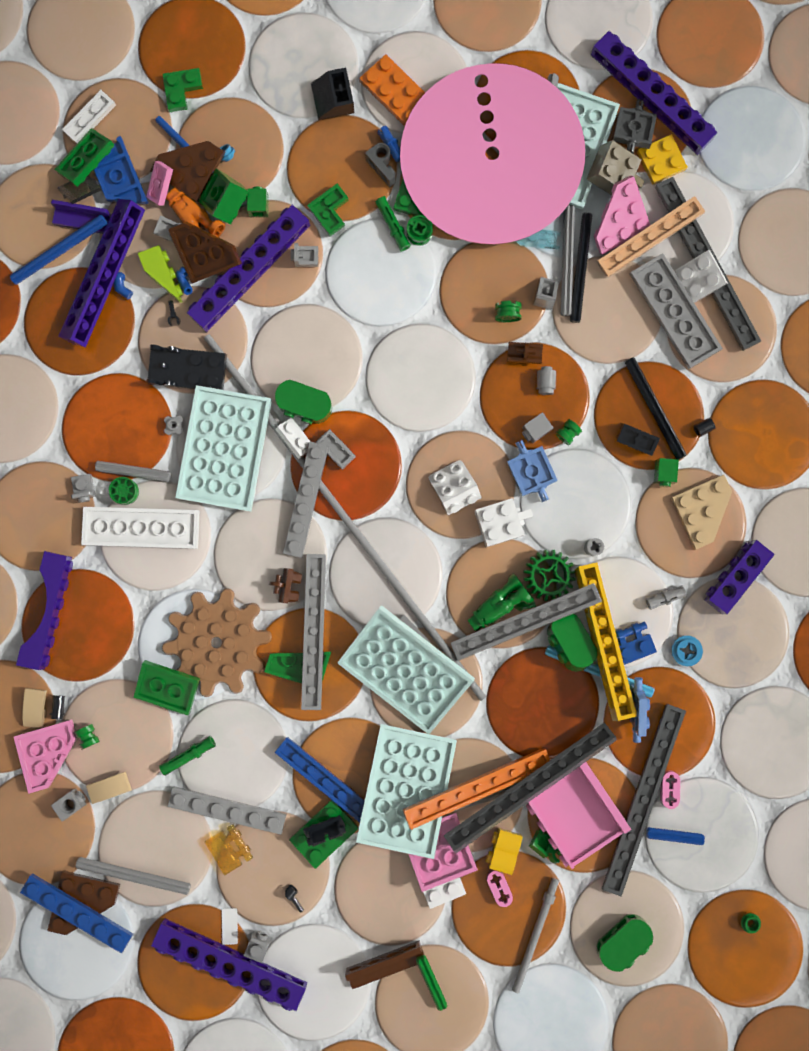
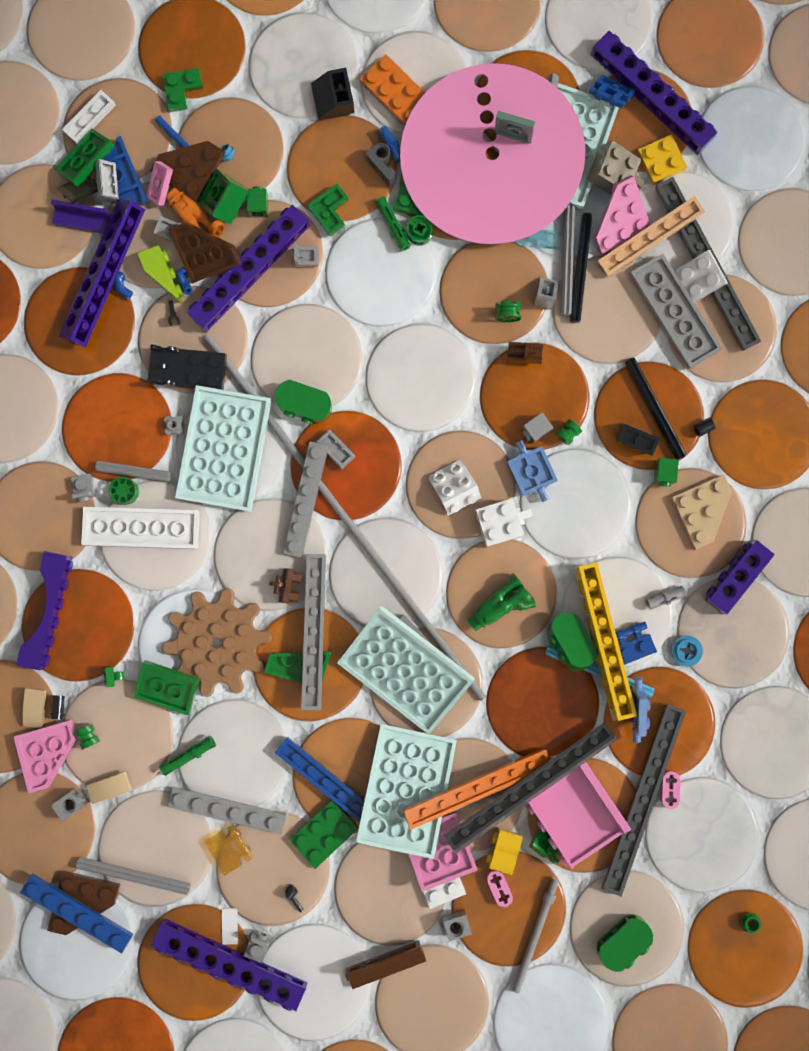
(58, 249): blue axle -> none
(106, 180): none -> light grey plate
(110, 676): none -> green tile
(294, 437): white plate -> none
(333, 827): black hinge -> none
(431, 982): green axle -> none
(459, 917): none -> light grey brick
(514, 127): none -> sand green plate
(526, 621): light grey plate -> none
(546, 380): light grey brick -> none
(556, 560): green gear -> none
(599, 550): light grey bush -> none
(611, 92): none -> blue plate
(635, 127): dark grey plate -> none
(675, 836): blue axle -> none

